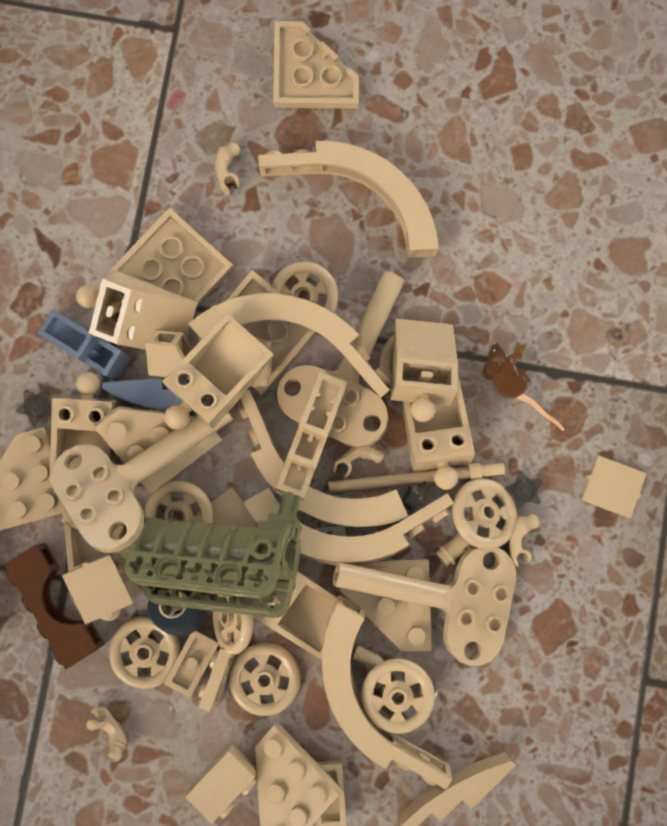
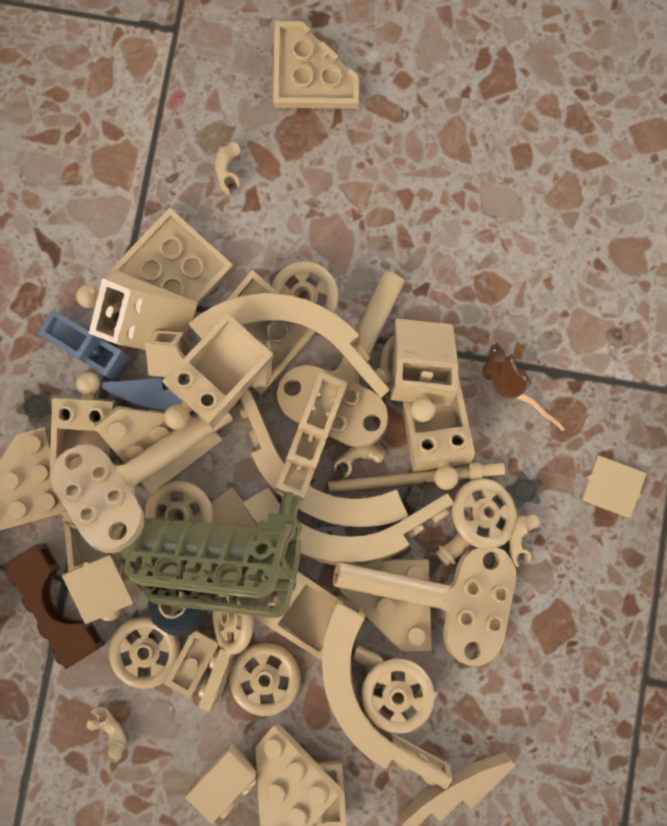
(371, 171): tan arch -> none

